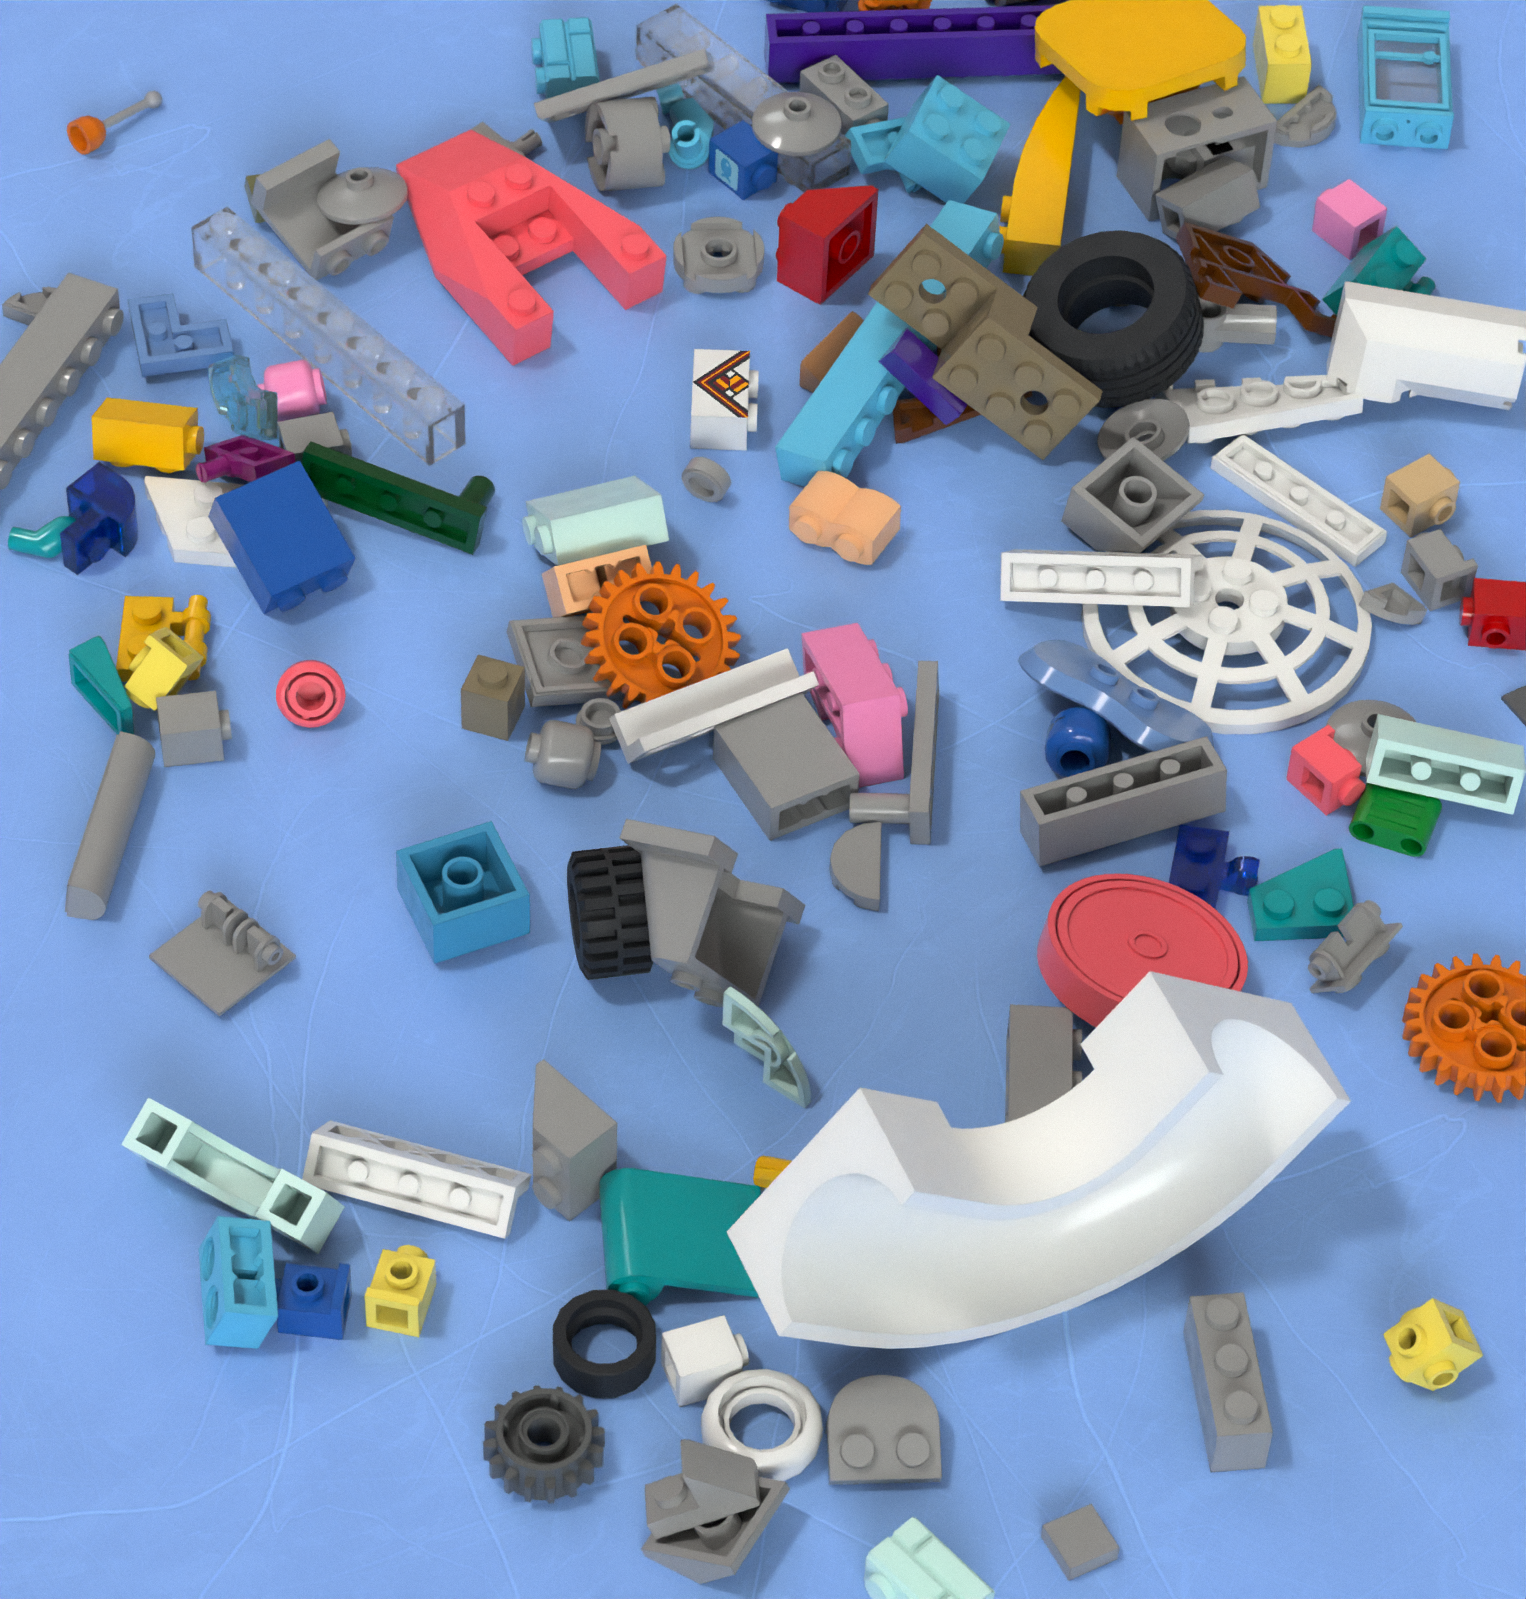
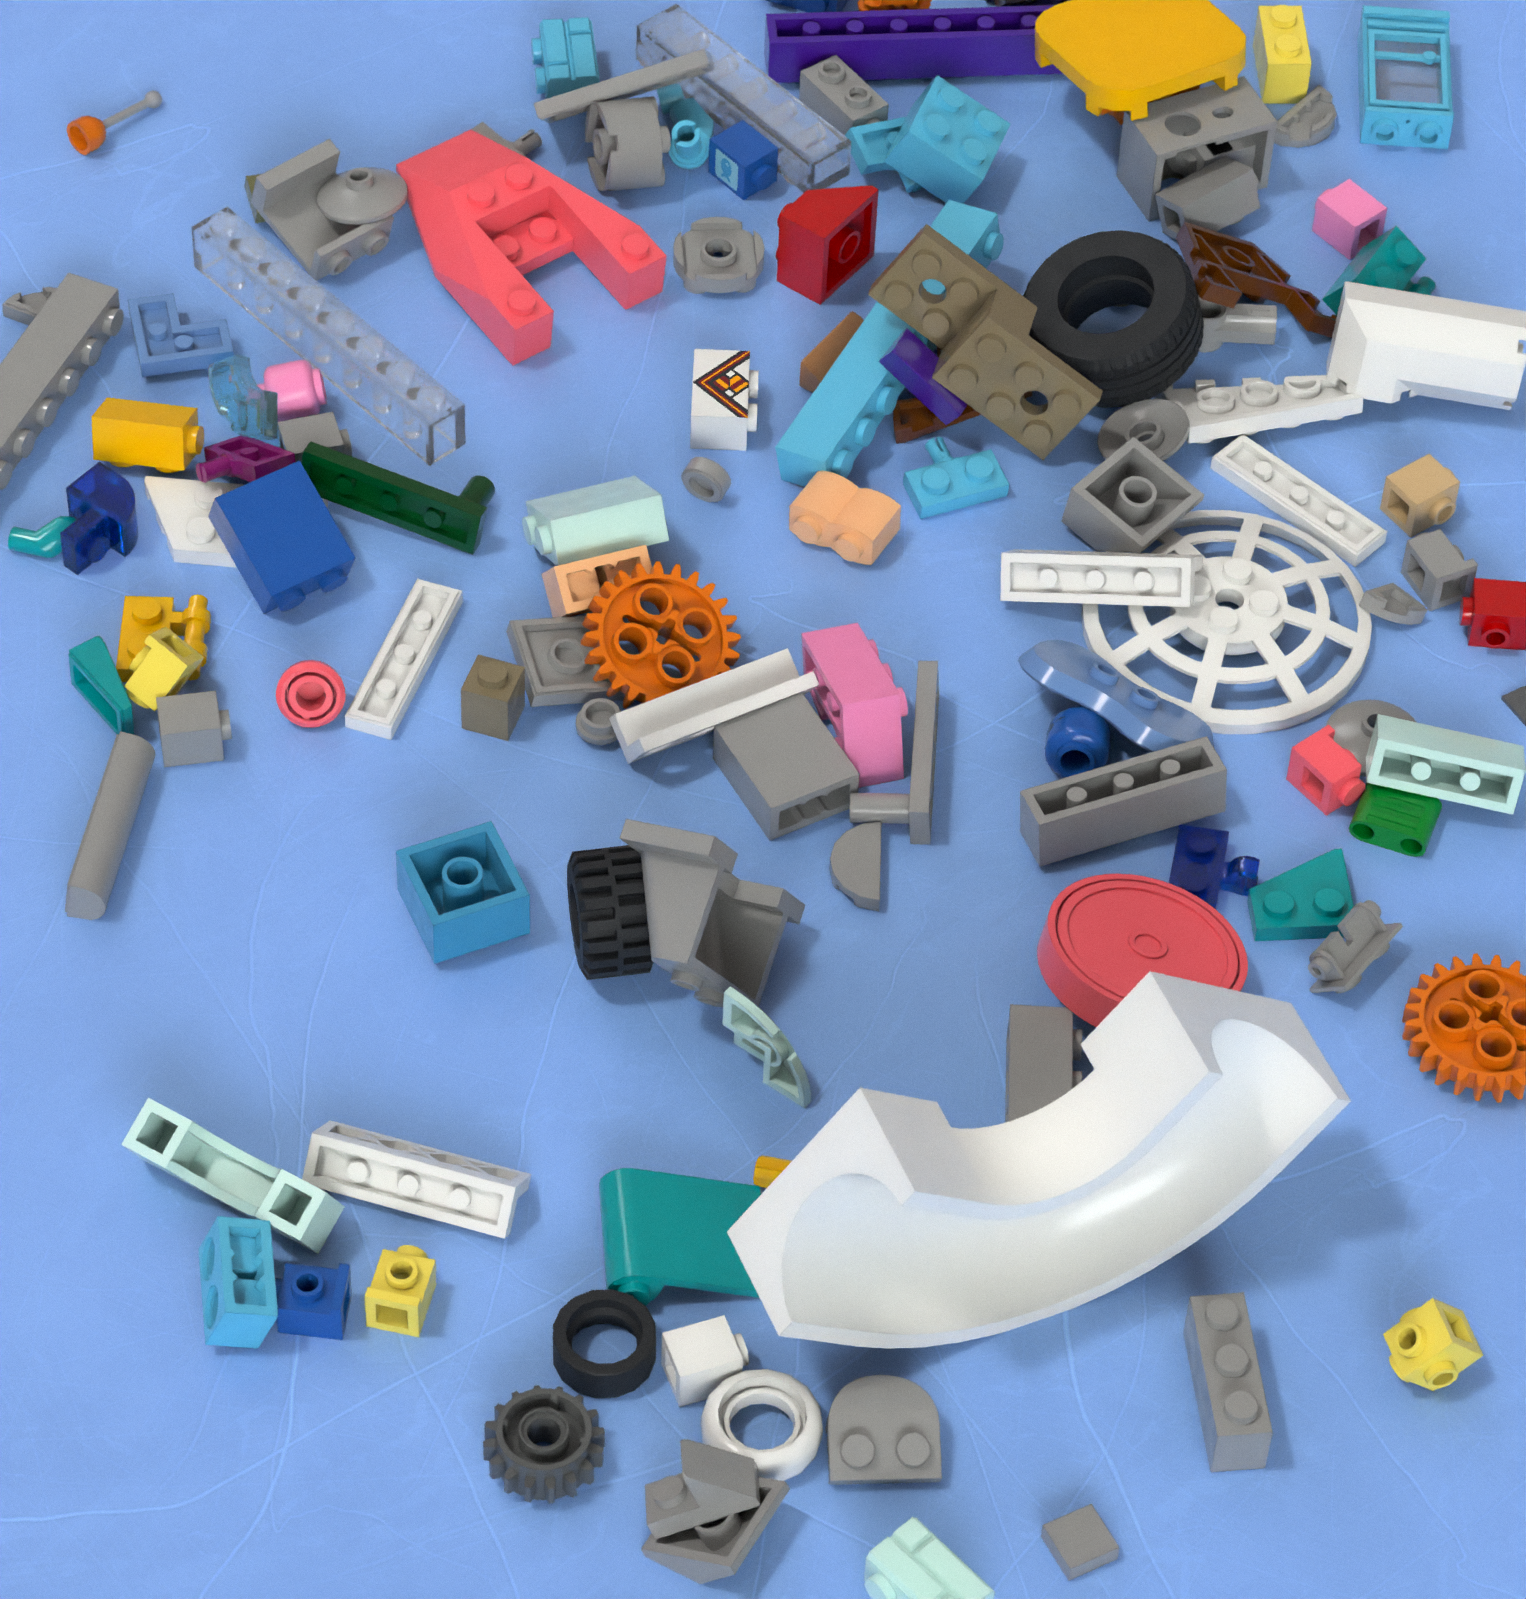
(222, 954): light grey hinge -> none
(403, 659): none -> white tile
(563, 754): light grey head -> none
(570, 1144): light grey slope -> none
(796, 124): light grey dish -> none
(954, 481): none -> medium azure plate
(1041, 185): yellow slope -> none

